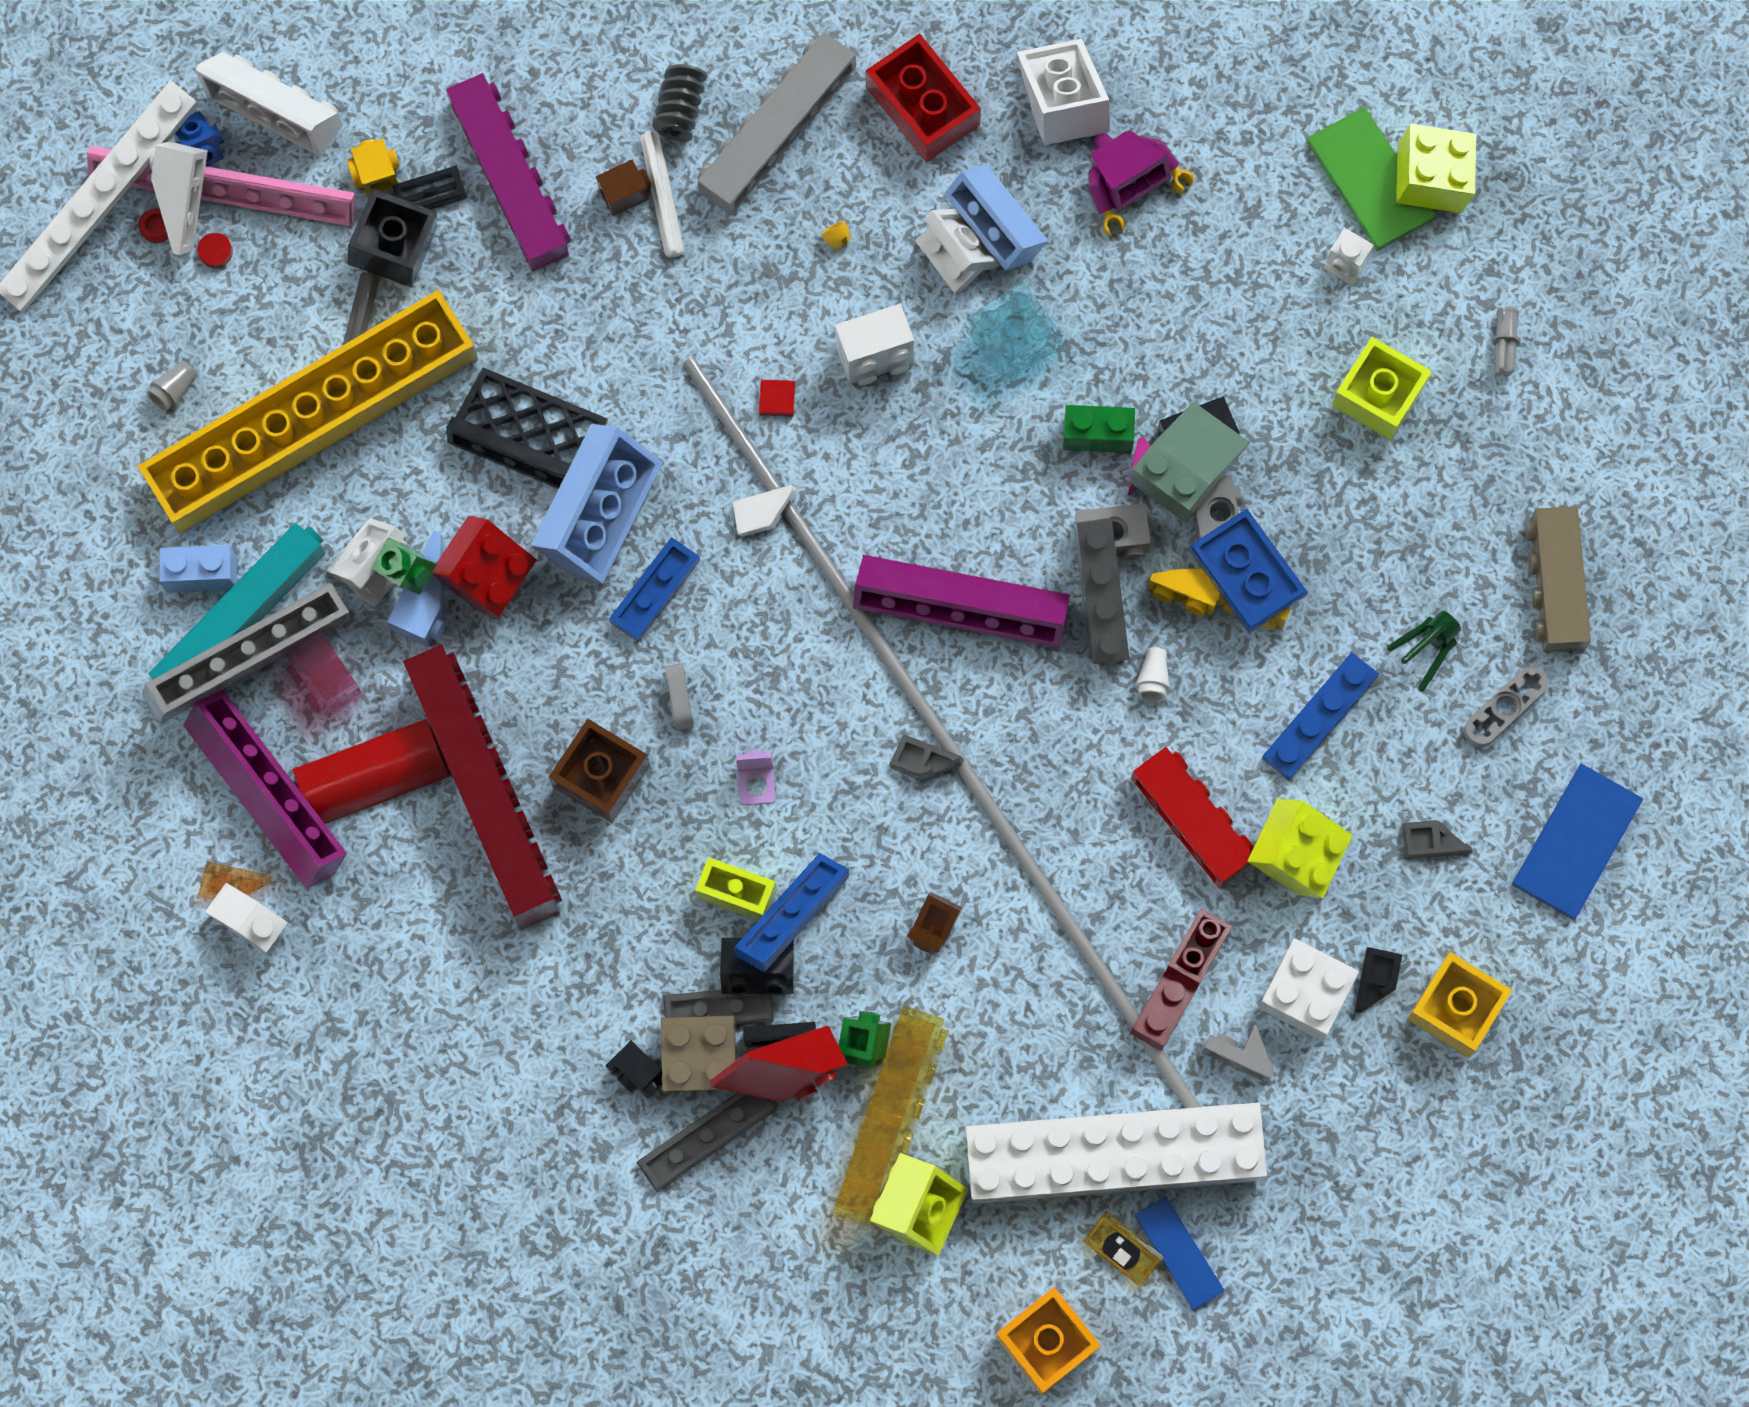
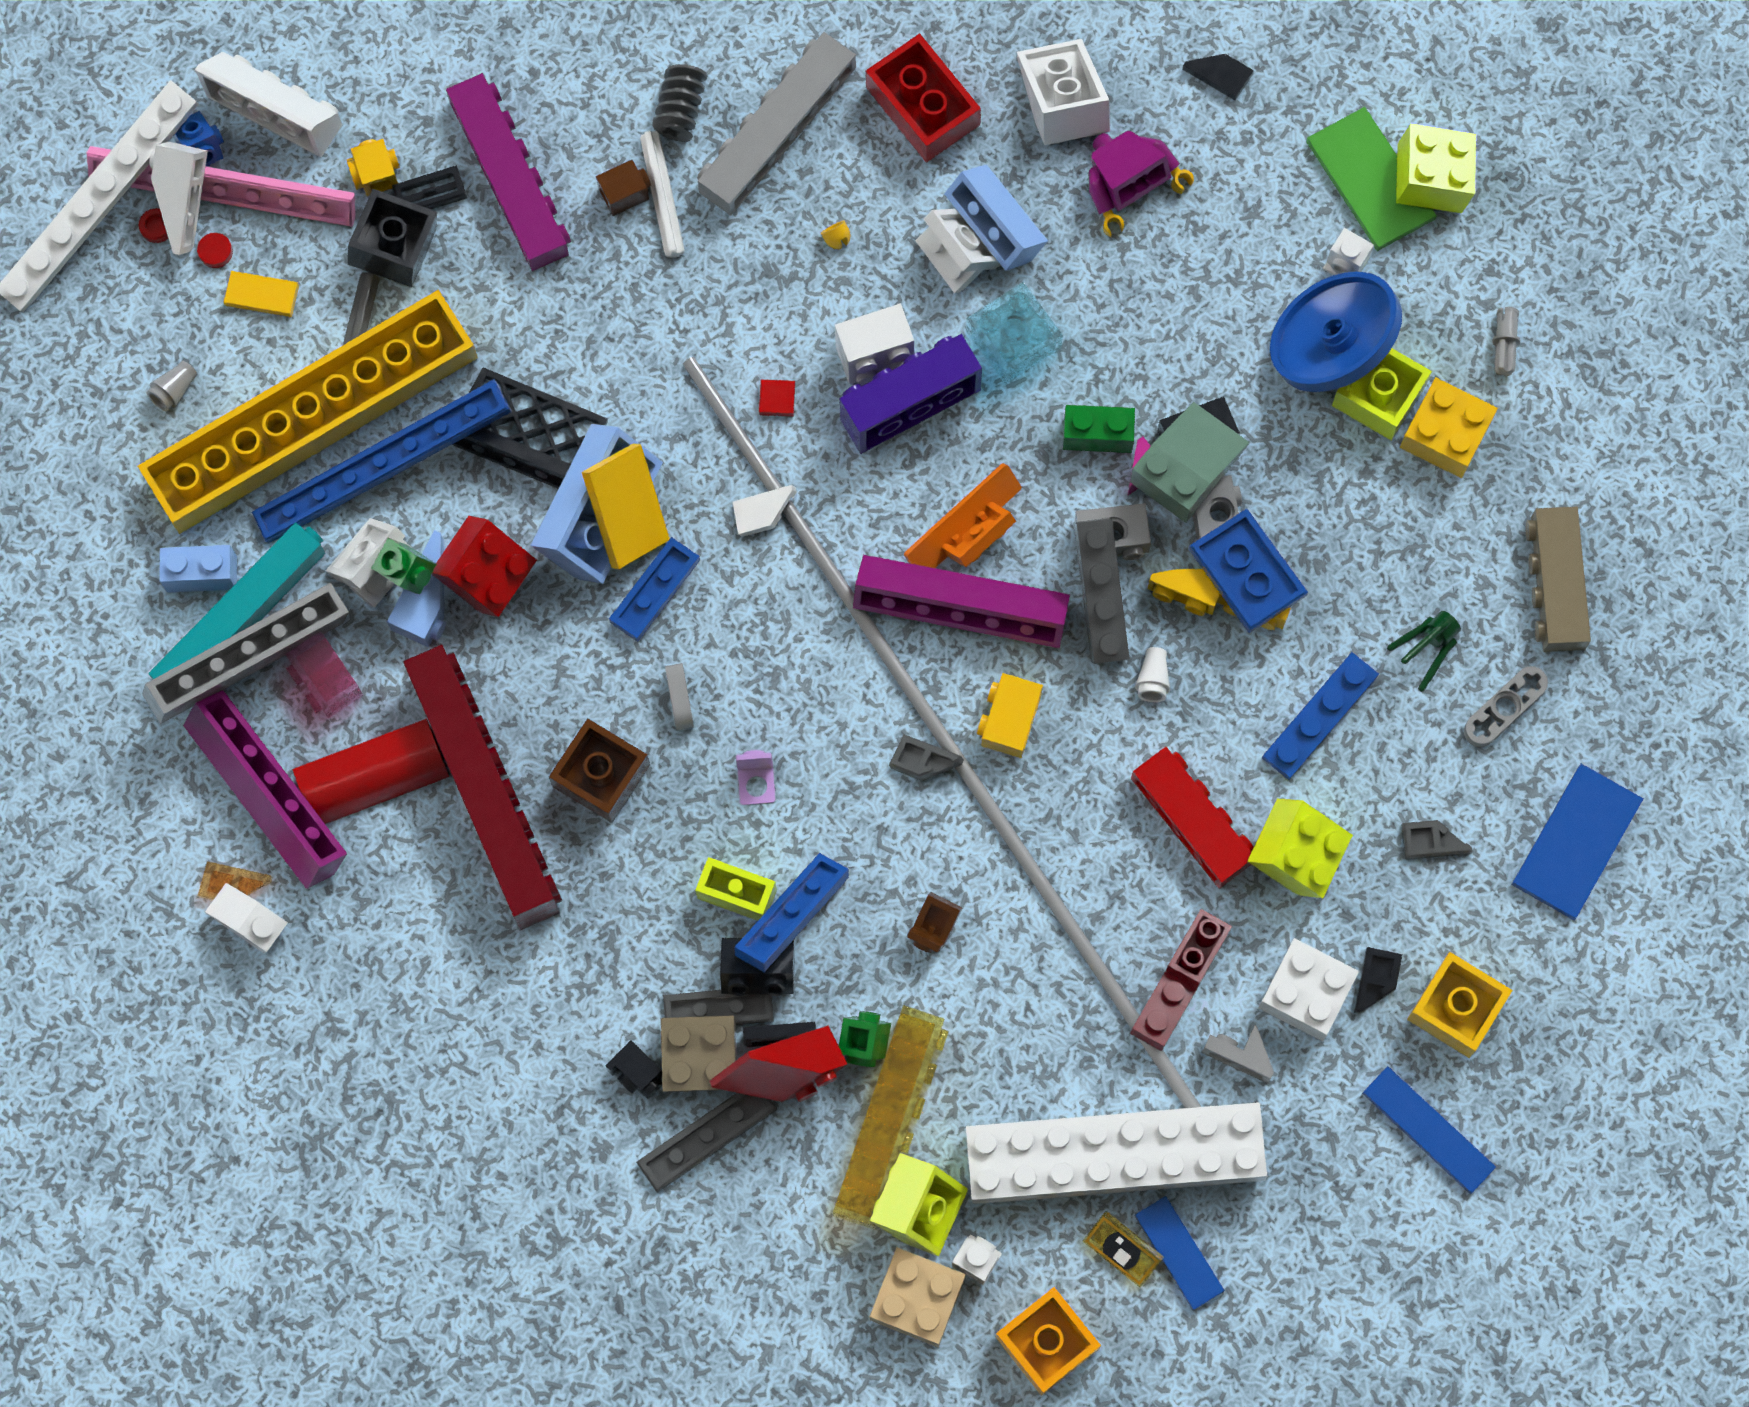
(261, 293): none -> yellow tile
(382, 461): none -> blue tile
(625, 506): none -> yellow tile
(910, 392): none -> dark purple brick
(917, 1297): none -> tan brick
(970, 524): none -> orange bracket
(976, 1258): none -> white brick
(1010, 715): none -> yellow brick
(1220, 73): none -> black tile
(1336, 331): none -> blue dish
(1429, 1130): none -> blue tile
(1448, 427): none -> yellow brick

